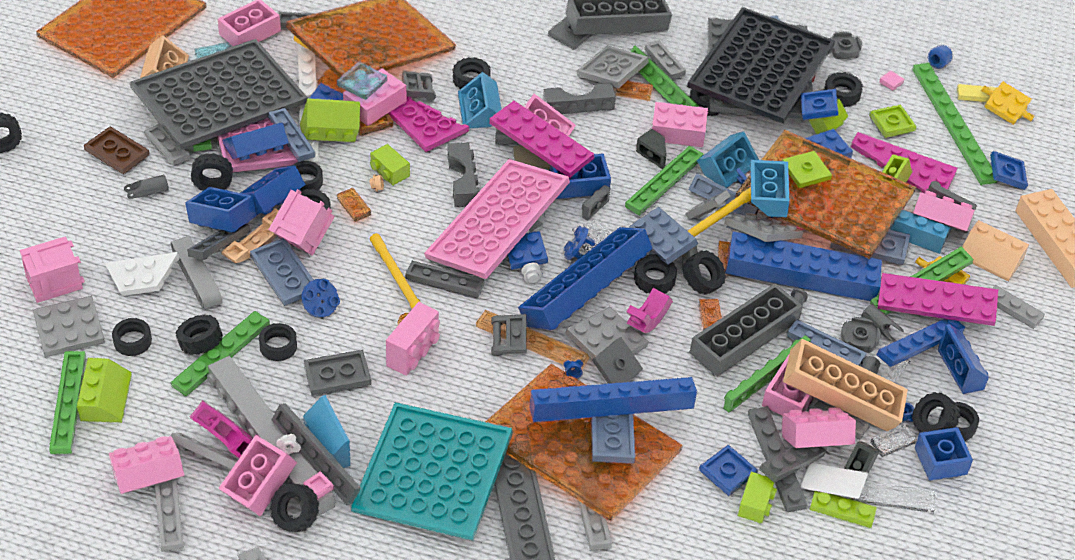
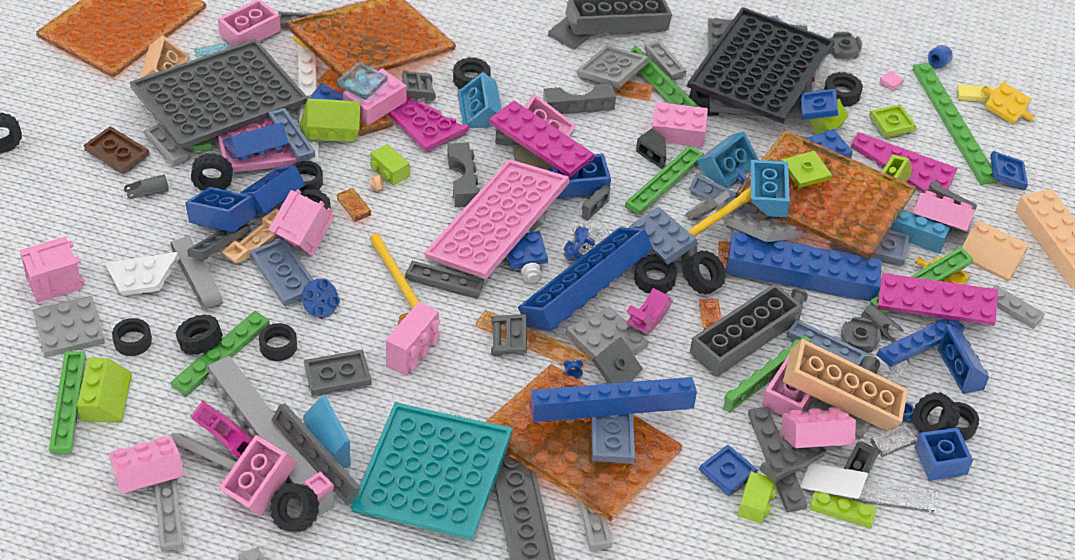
(288, 439): white plate -> none

